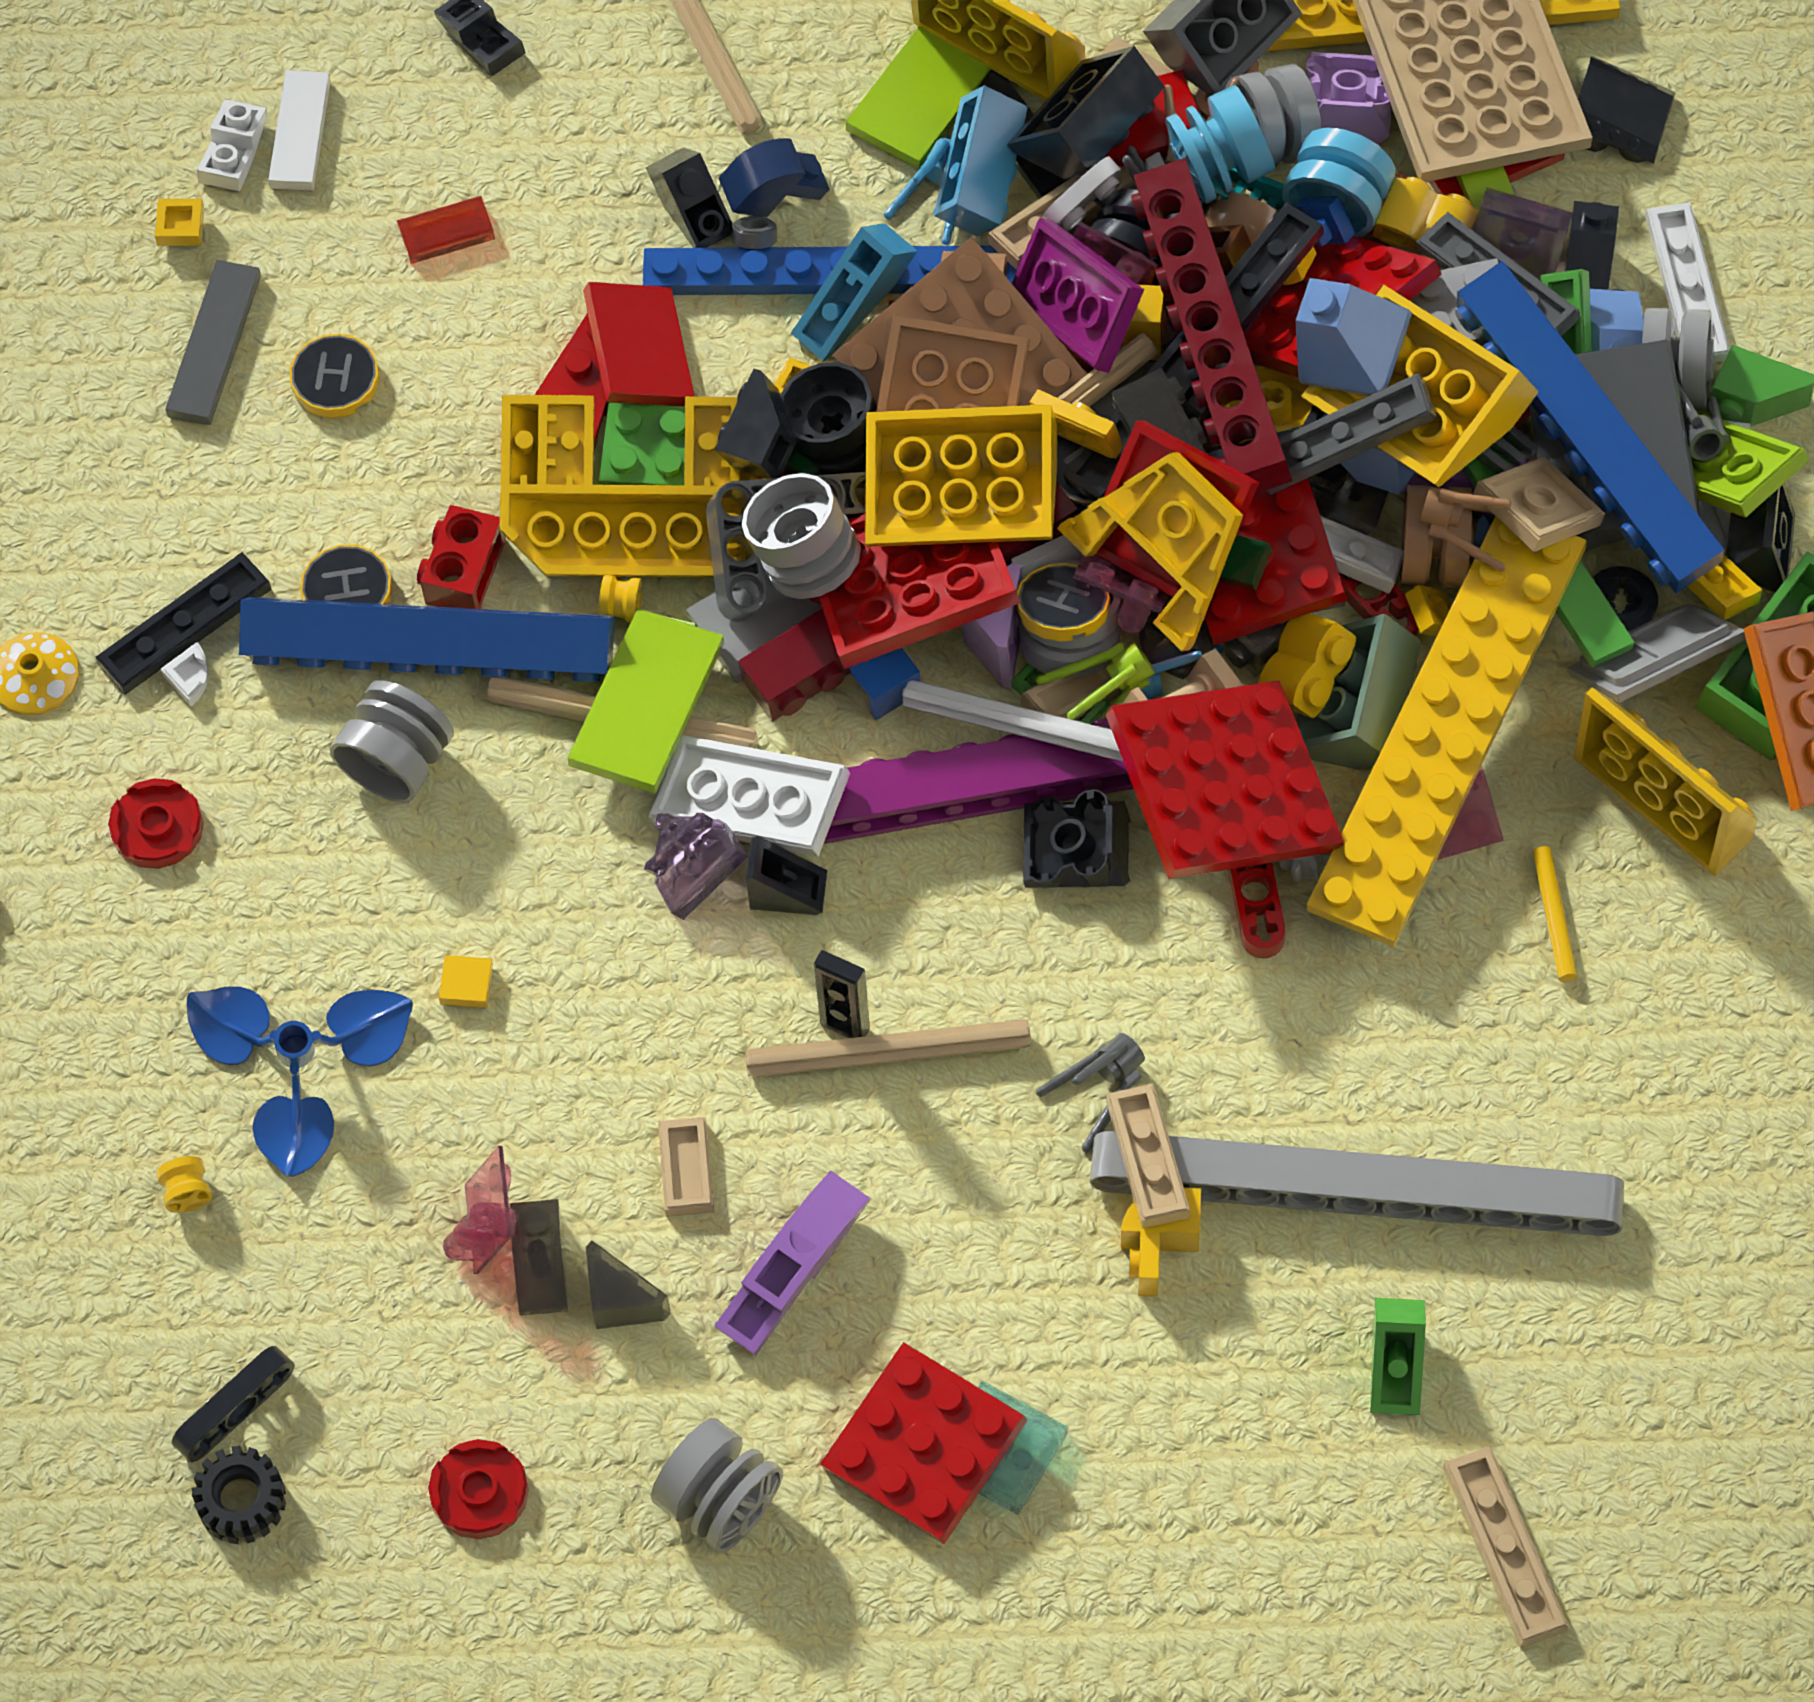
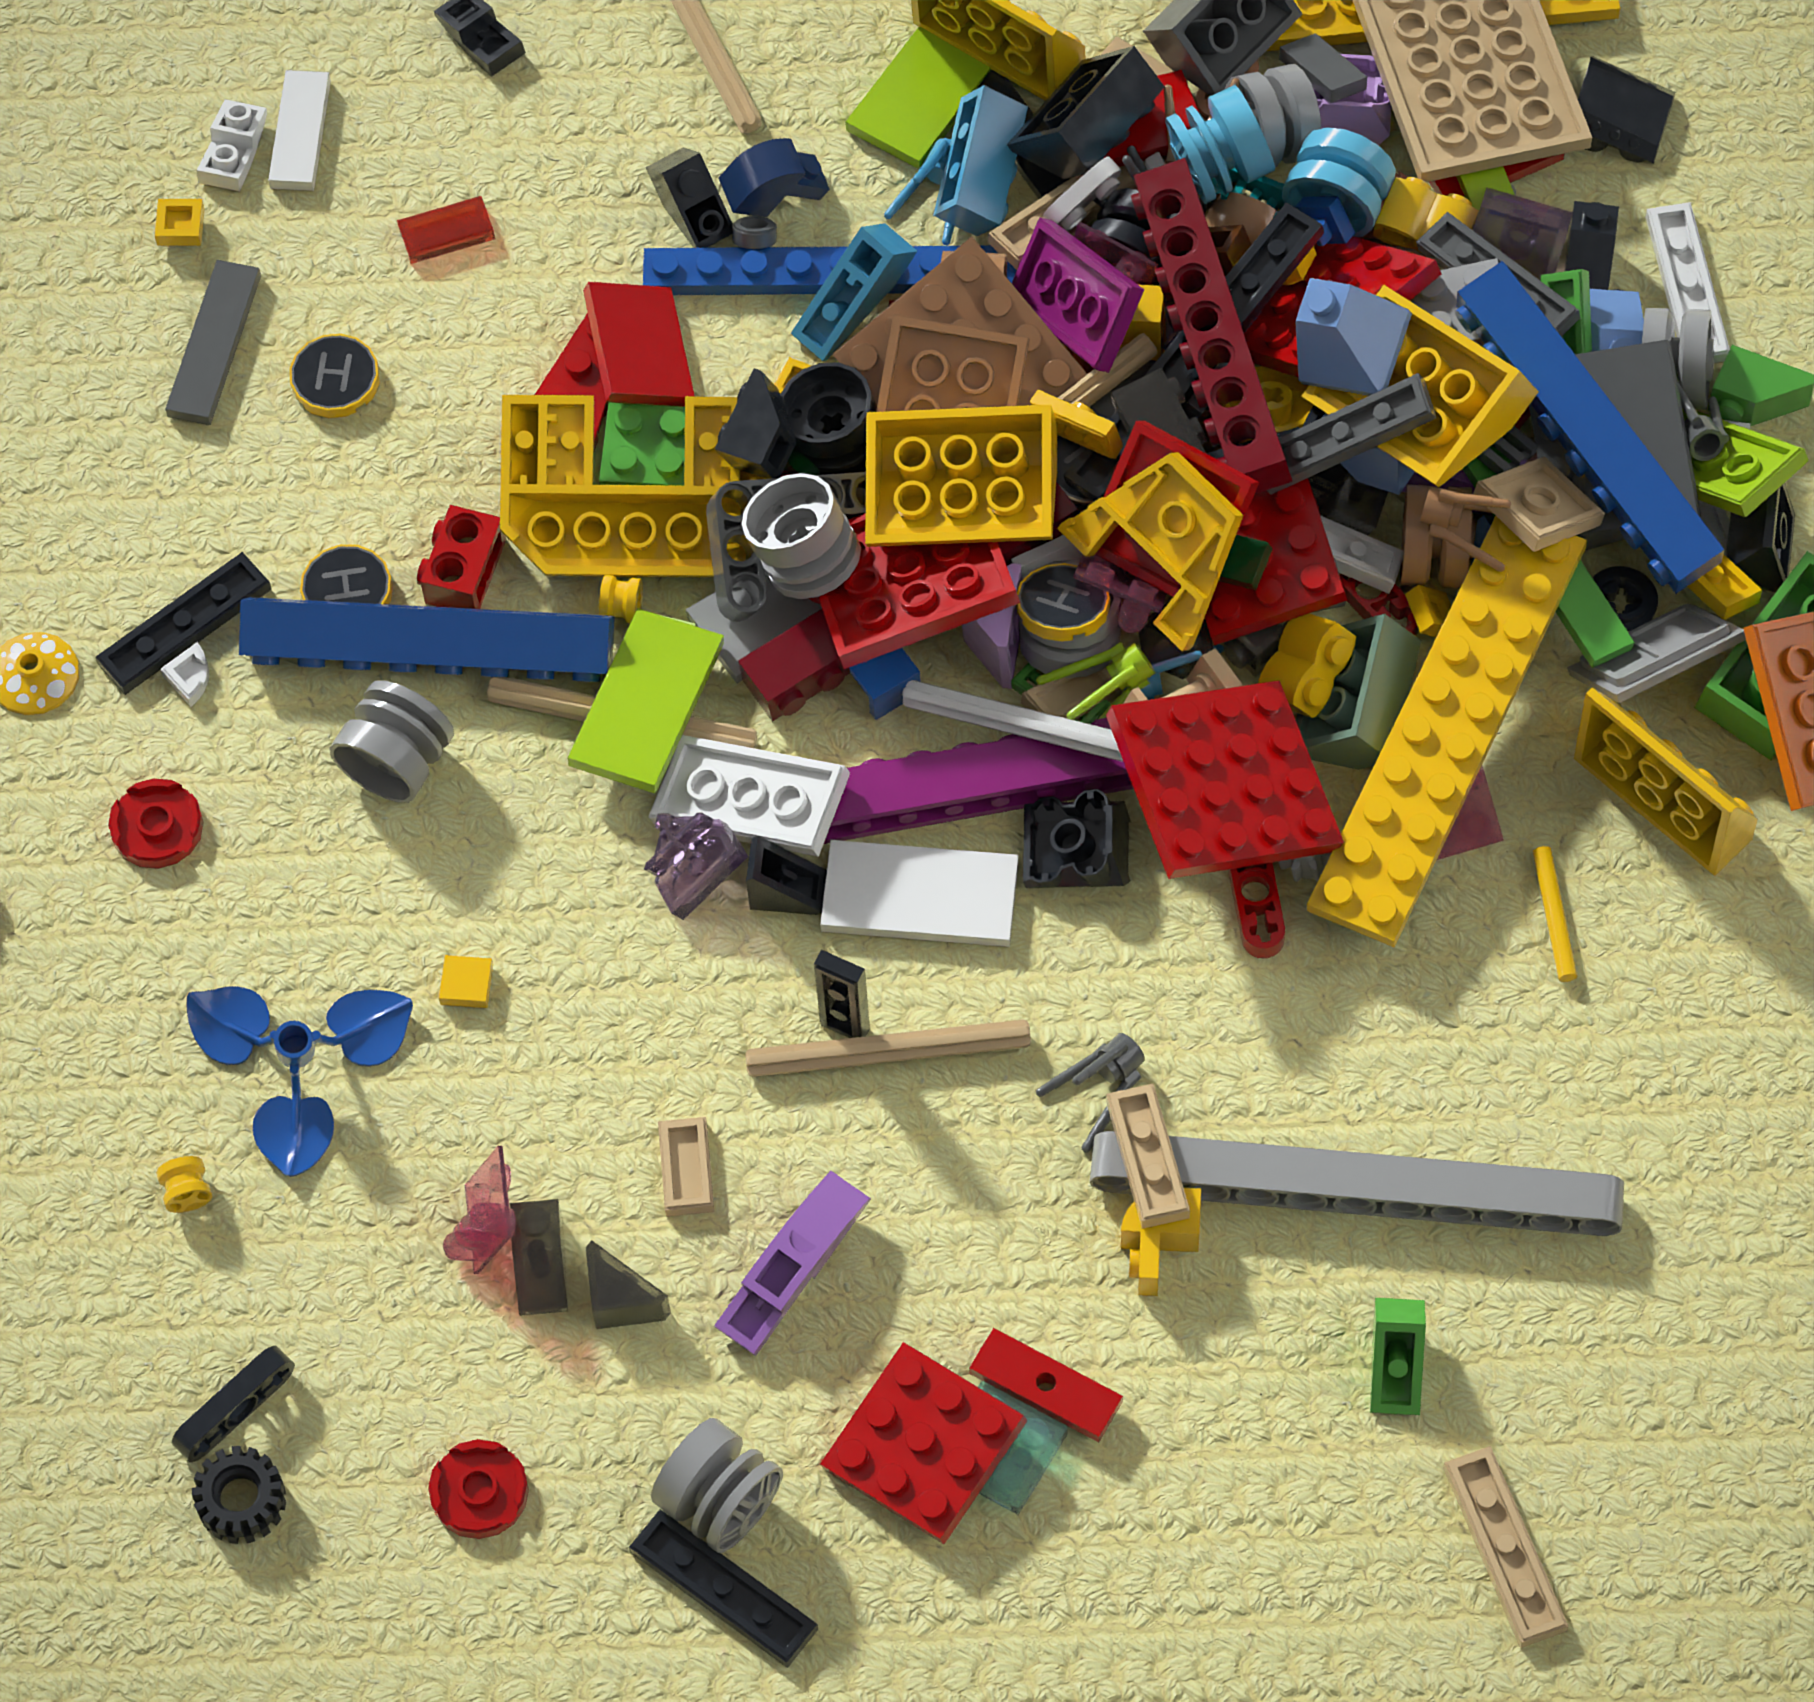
(723, 1588): none -> black tile
(919, 893): none -> white tile
(1021, 1369): none -> red tile
(1325, 67): none -> dark grey tile

